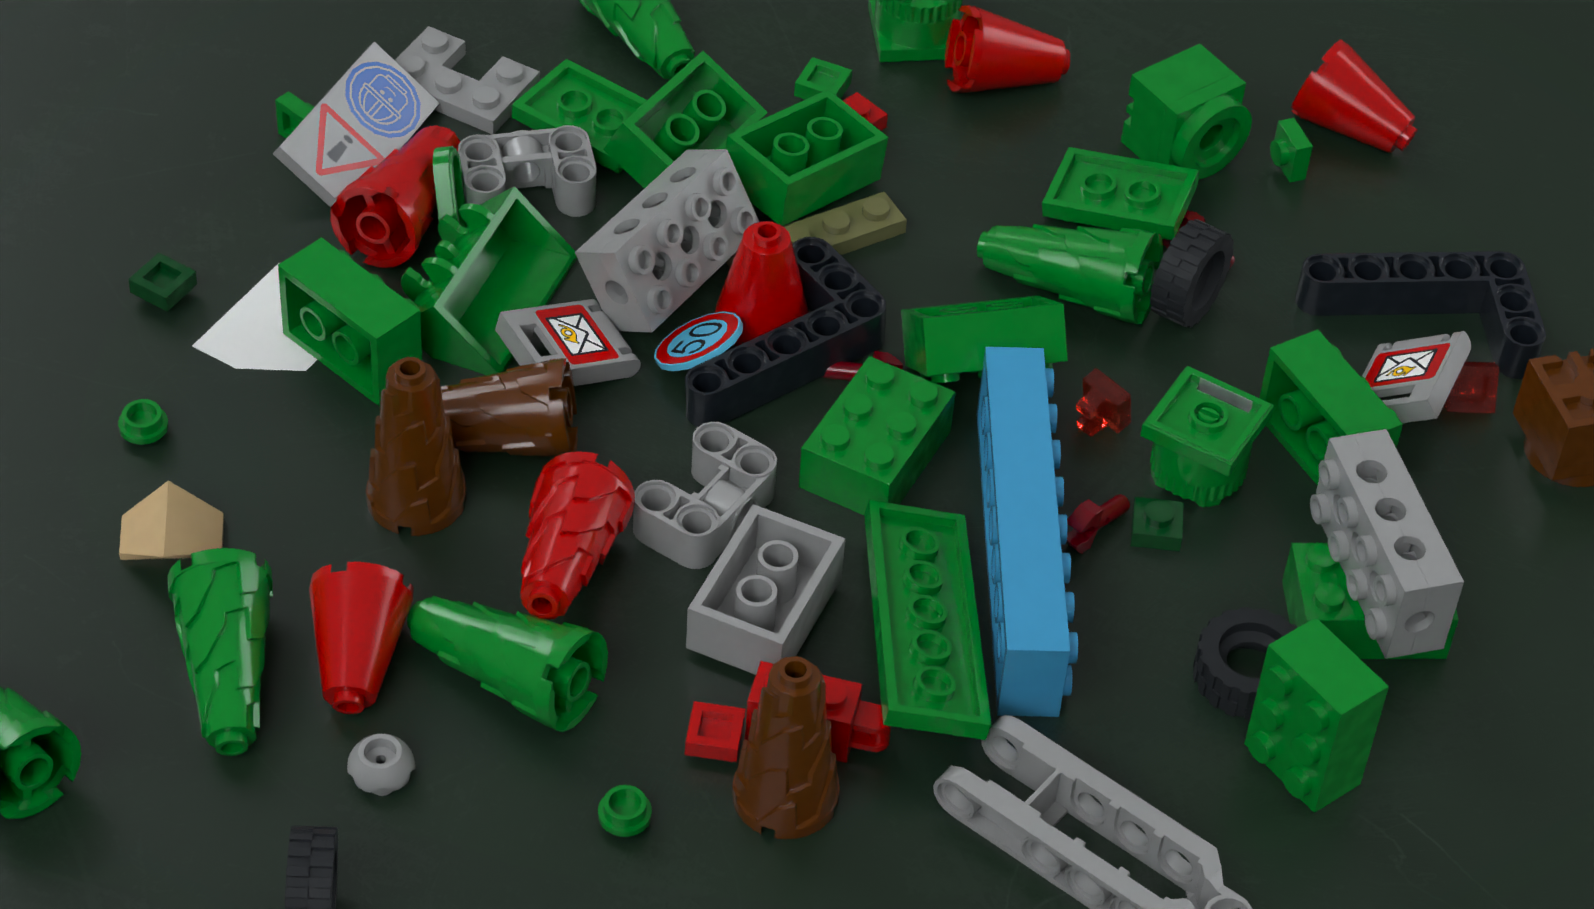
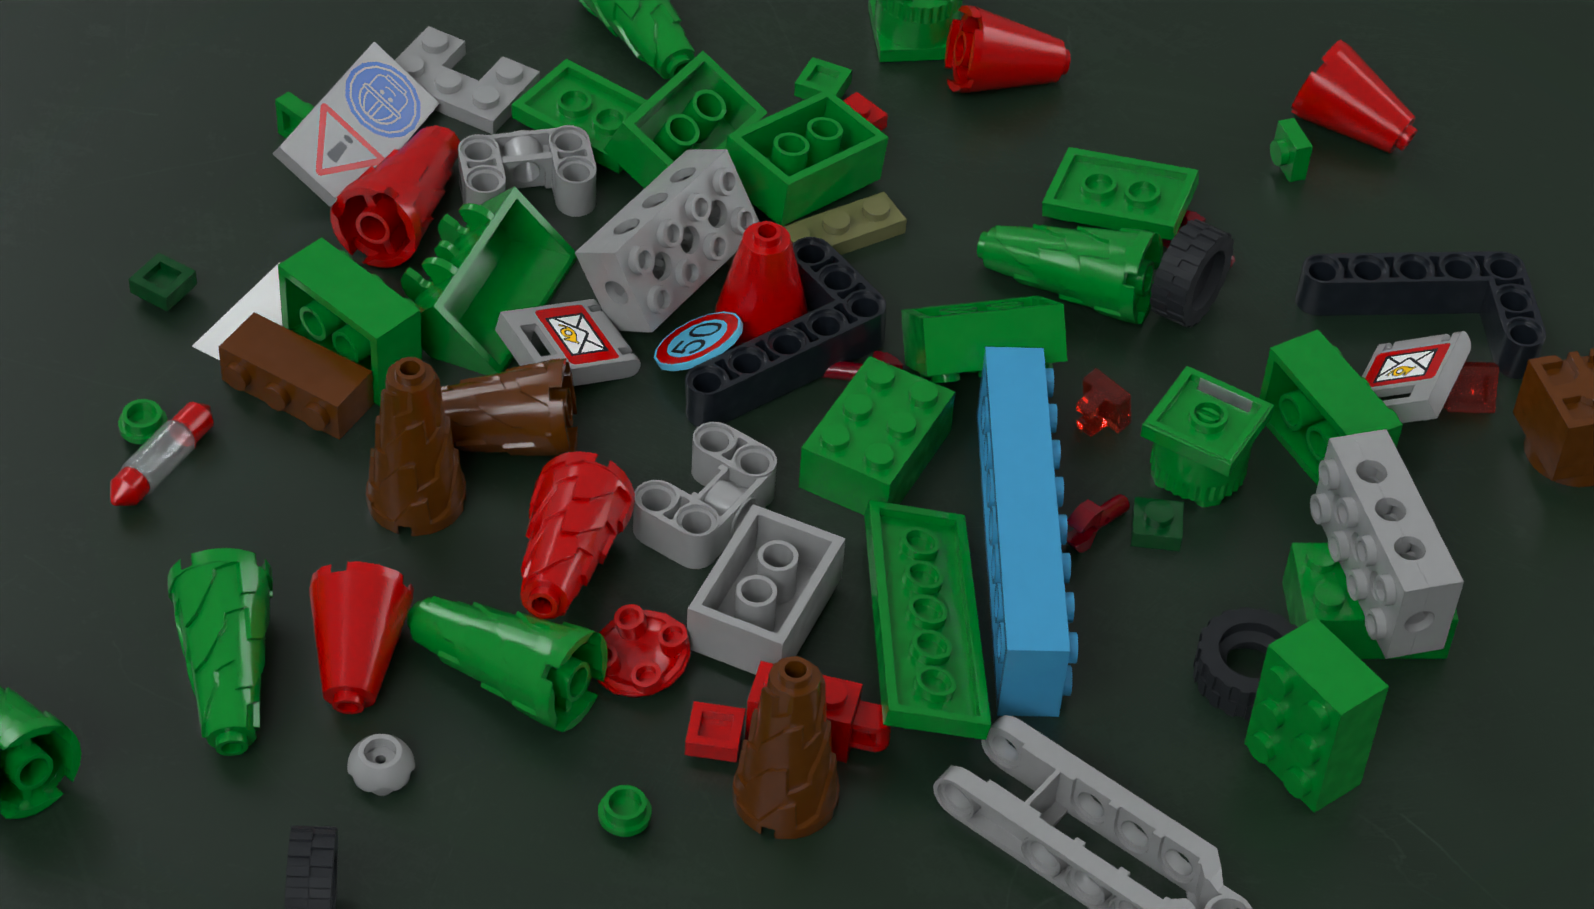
(160, 454): none -> piece
(170, 526): tan slope -> none
(296, 375): none -> reddish brown brick
(448, 183): green tile -> none
(644, 651): none -> red dish
(1187, 112): green piece -> none

